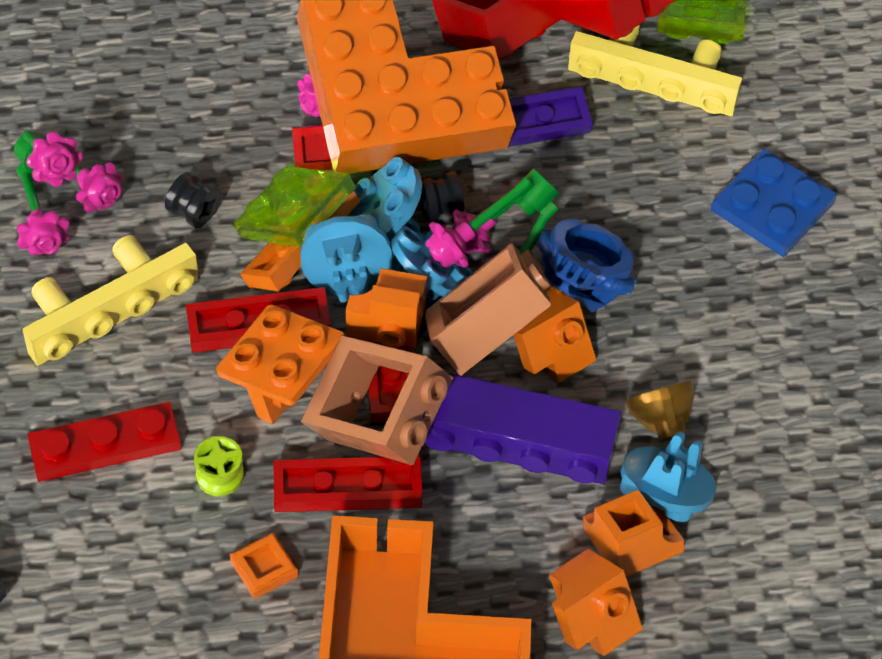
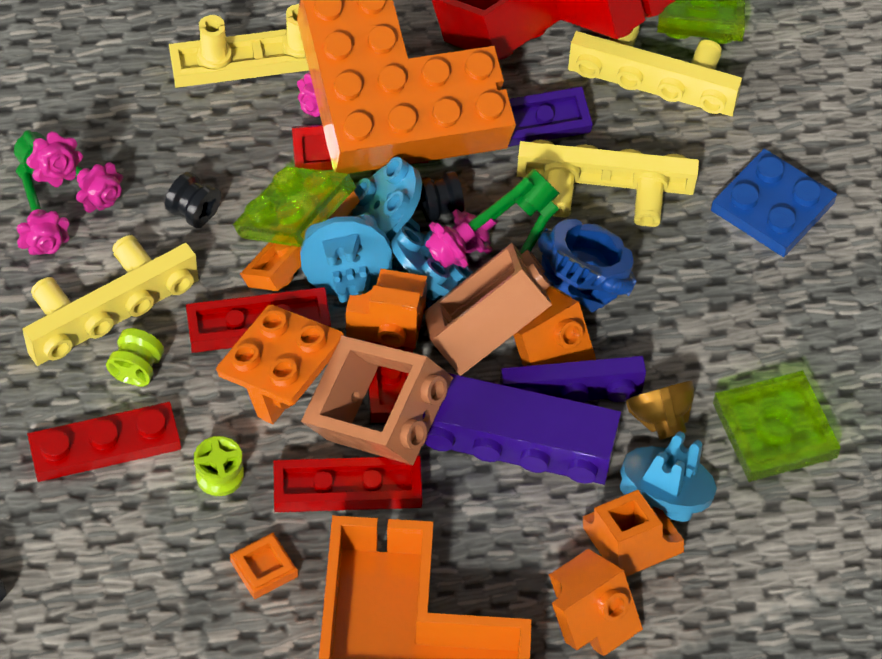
(135, 357): none -> lime wheel
(239, 56): none -> light yellow plate
(581, 380): none -> dark purple plate
(623, 169): none -> light yellow plate
(776, 425): none -> clear neon green plate

